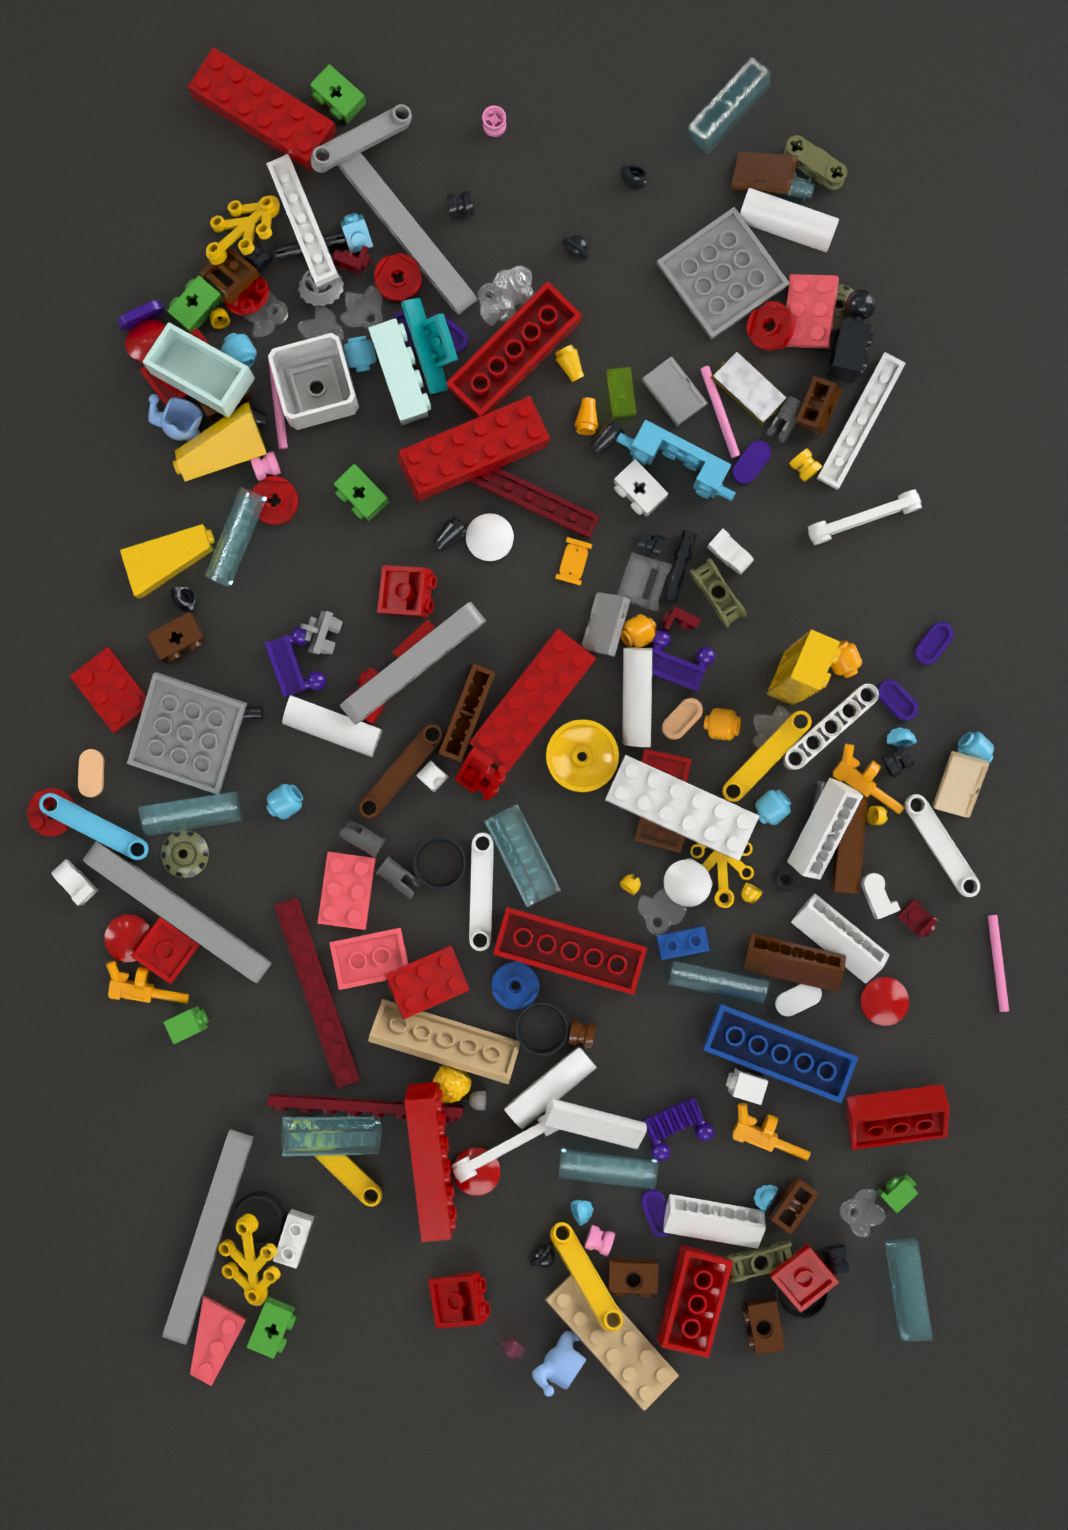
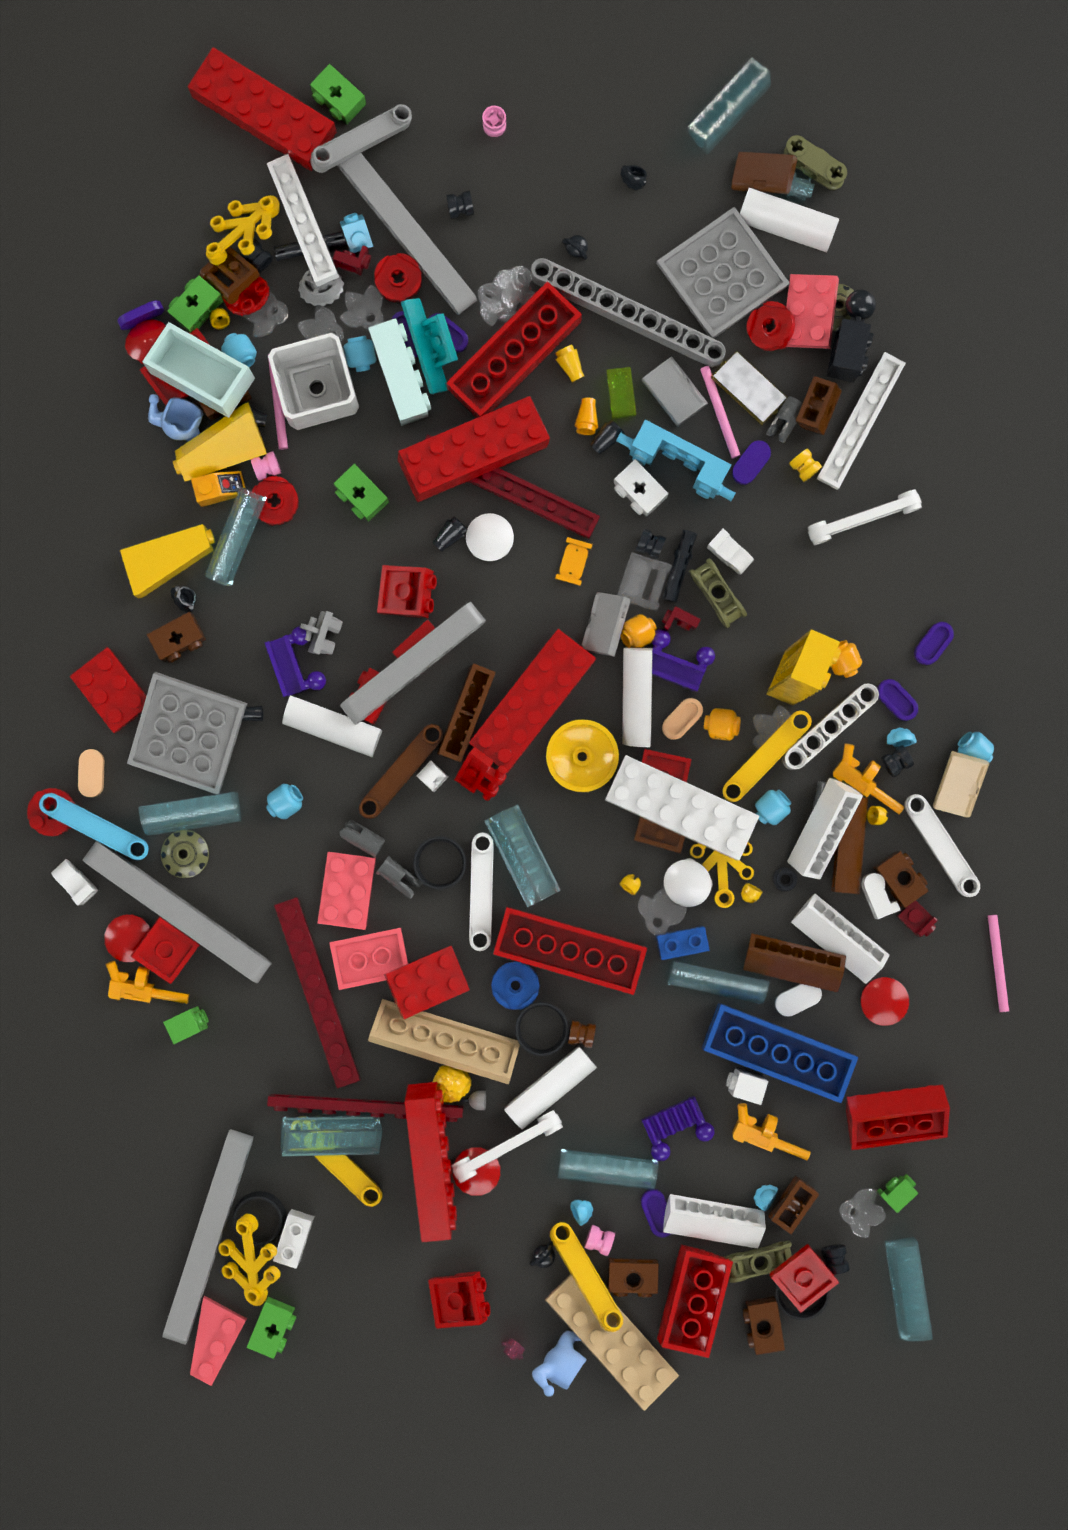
(217, 487): none -> light orange slope
(594, 1123): white brick -> none
(635, 322): none -> light grey beam
(890, 869): none -> reddish brown brick

